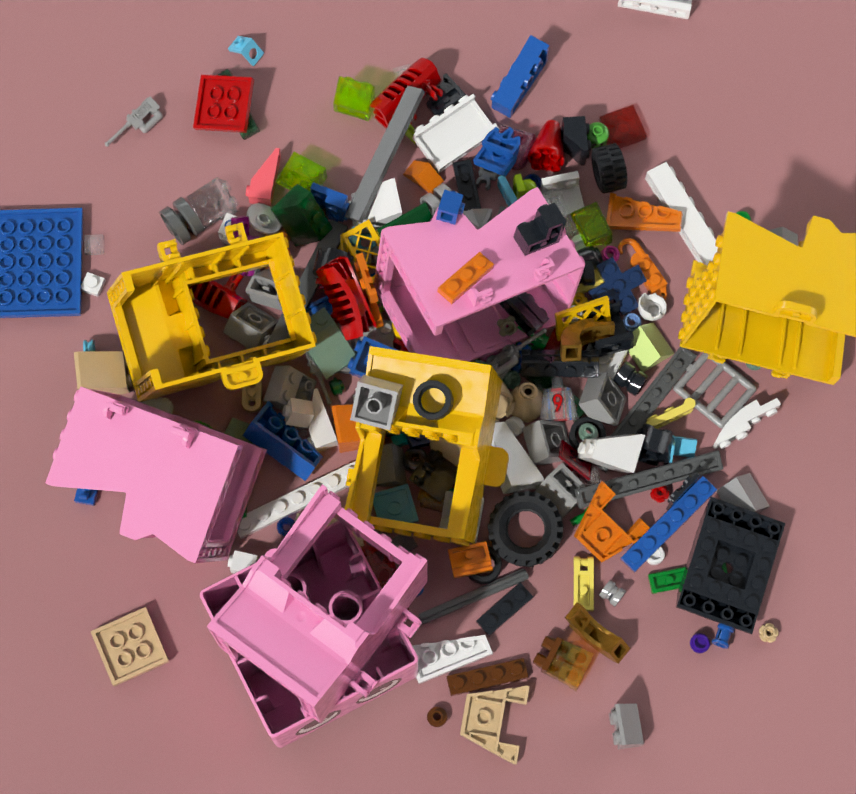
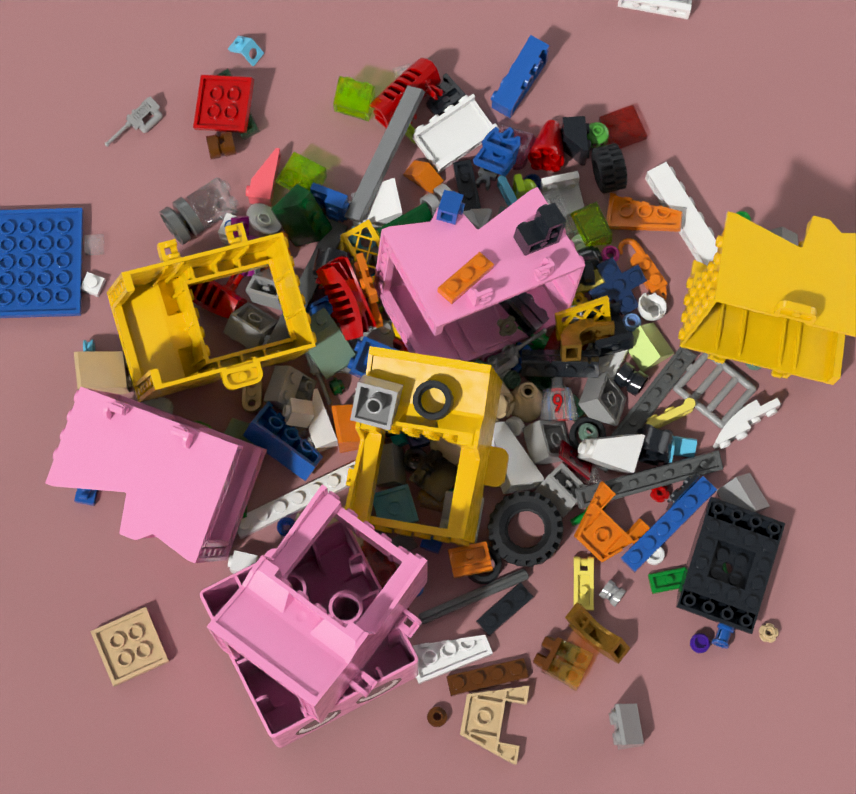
(221, 145): none -> reddish brown wheel
(431, 545): none -> blue plate

